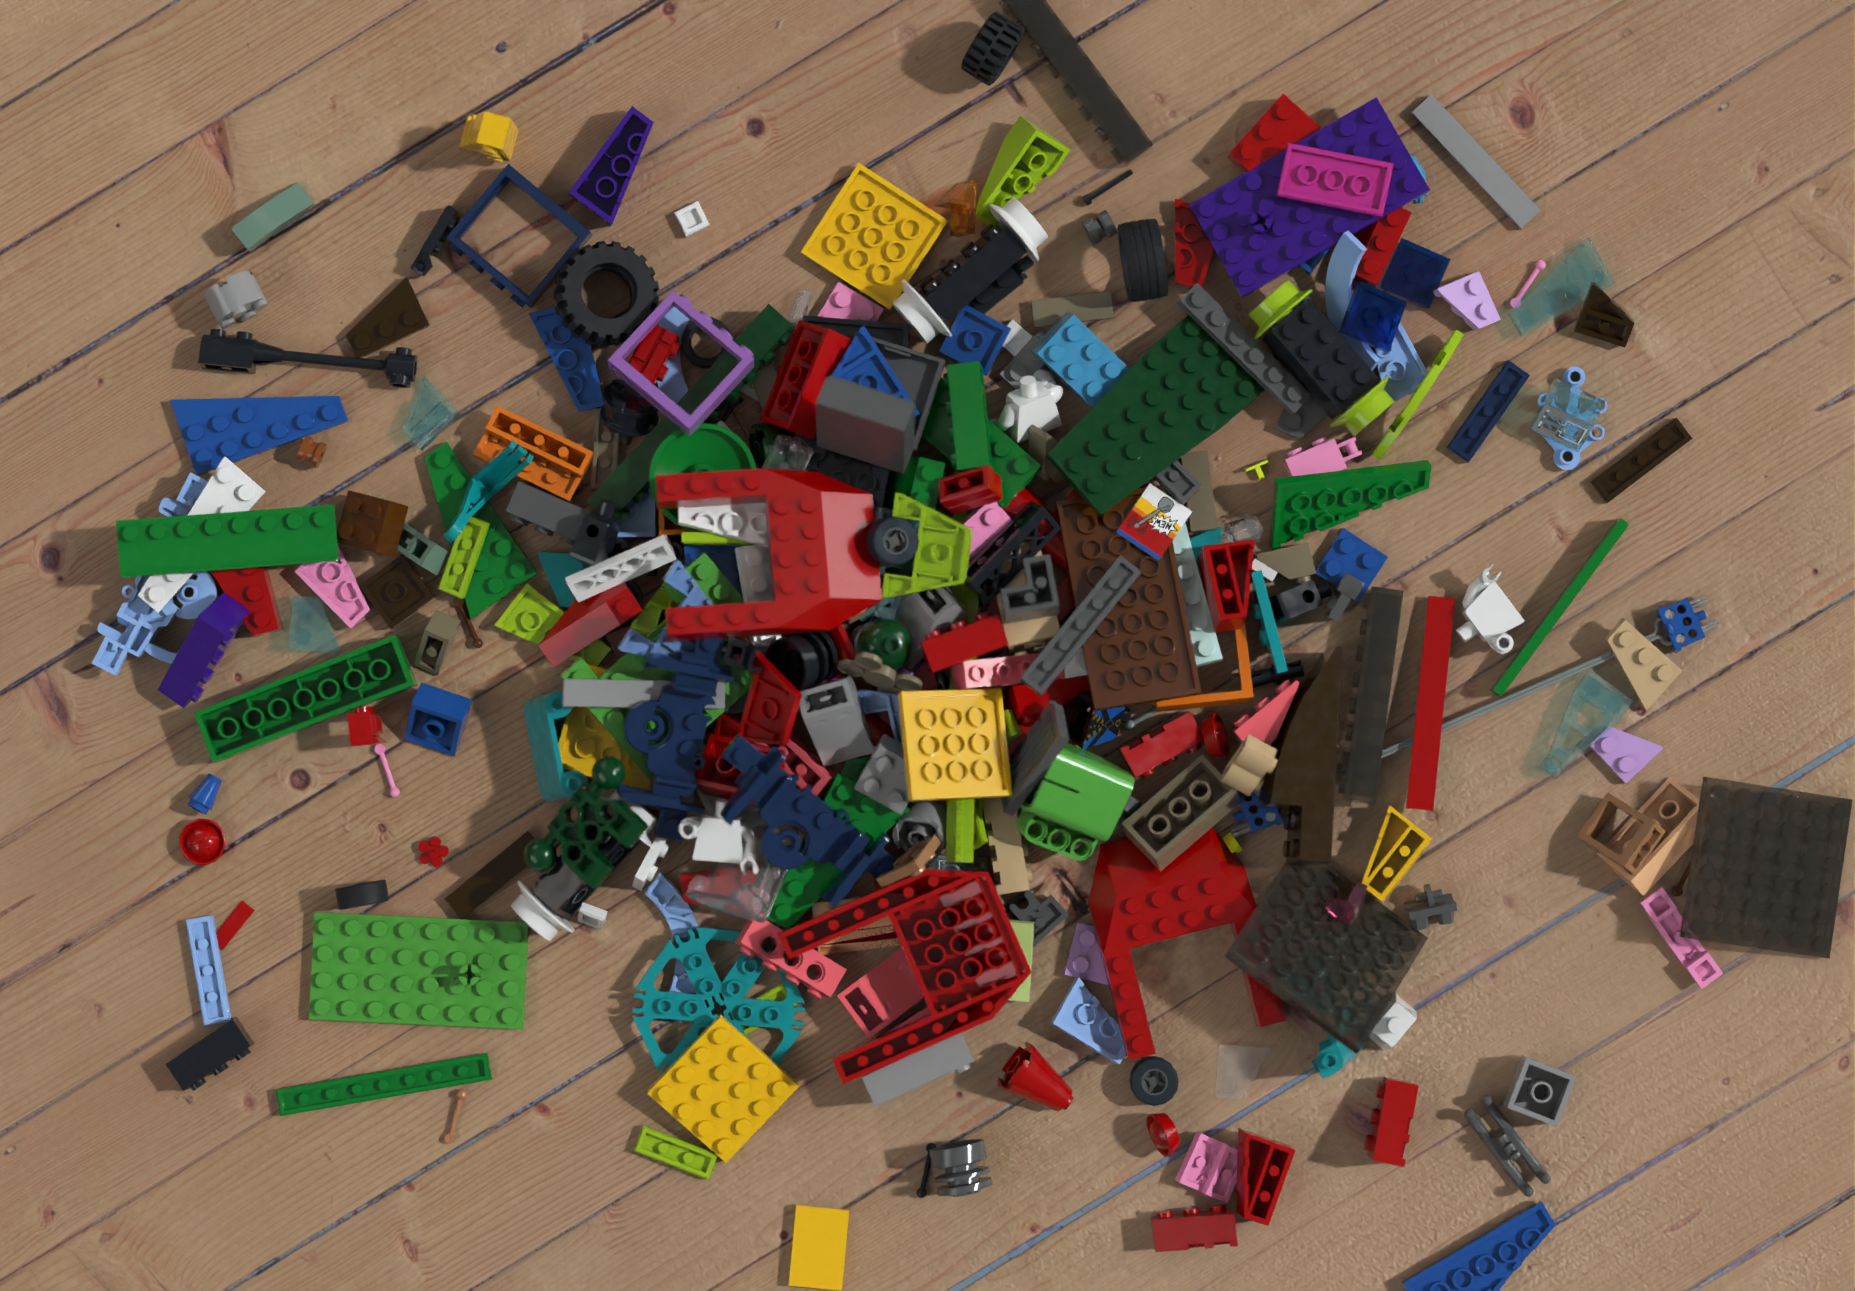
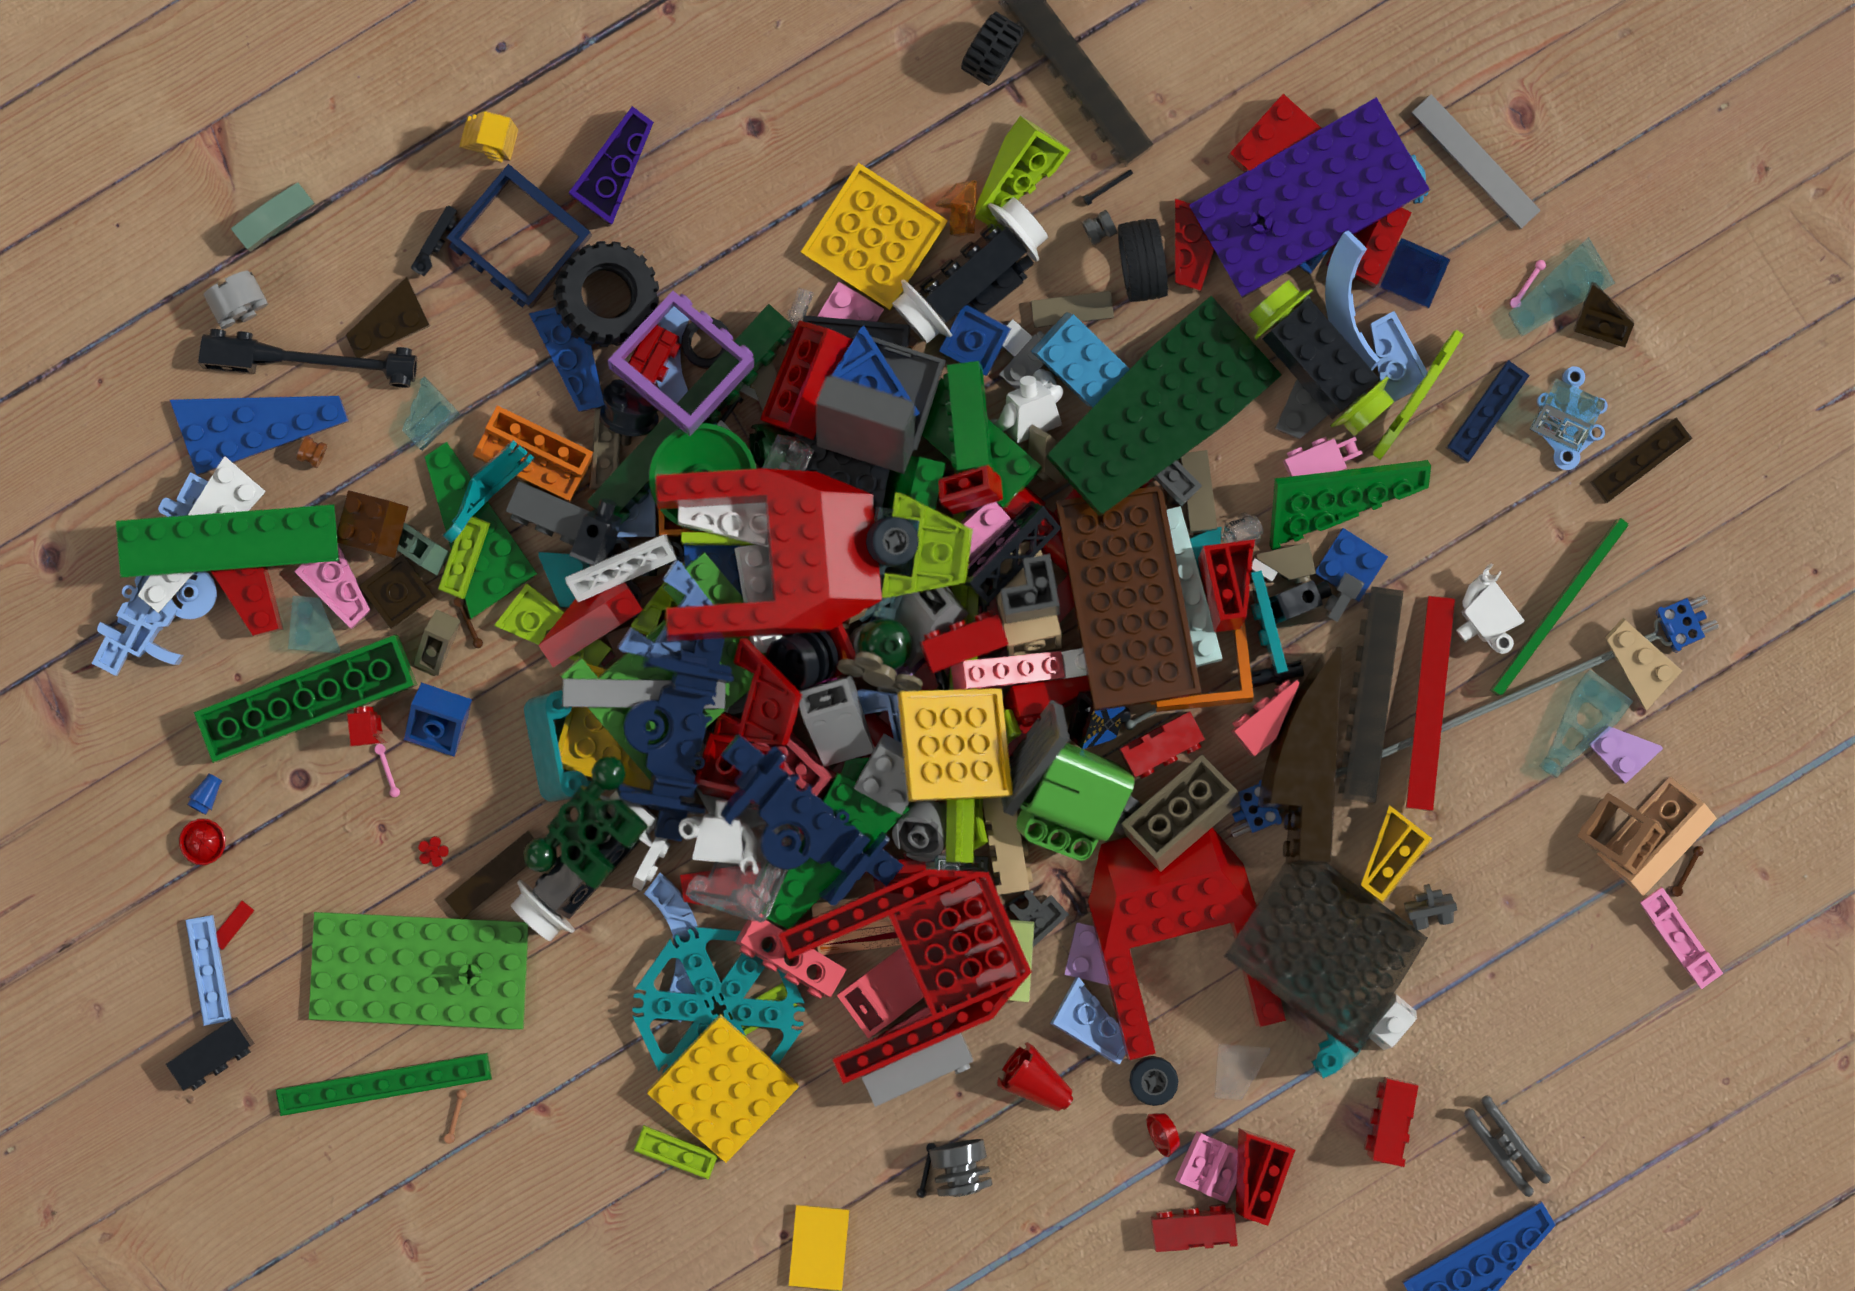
(203, 650): dark purple wedge -> none
(362, 894): black tyre -> none
(592, 916): white tile -> none
(692, 219): white tile -> none
(731, 652): black window -> none
(912, 861): medium nougat wing -> none
(1080, 626): dark grey plate -> none
(1154, 521): sticker -> none
(1215, 736): red hat -> none
(1232, 843): neon yellow piece -> none
(1244, 349): dark grey plate -> none
(1249, 764): tan brick -> none
(1257, 468): neon yellow piece -> none
(1335, 180): dark pink tile -> none
(1348, 909): clear pink tile -> none
(1372, 316): clear blue plate -> none
(1470, 301): lavender wing -> none
(1539, 1091): light grey brick -> none
(1766, 867): clear smoke plate -> none

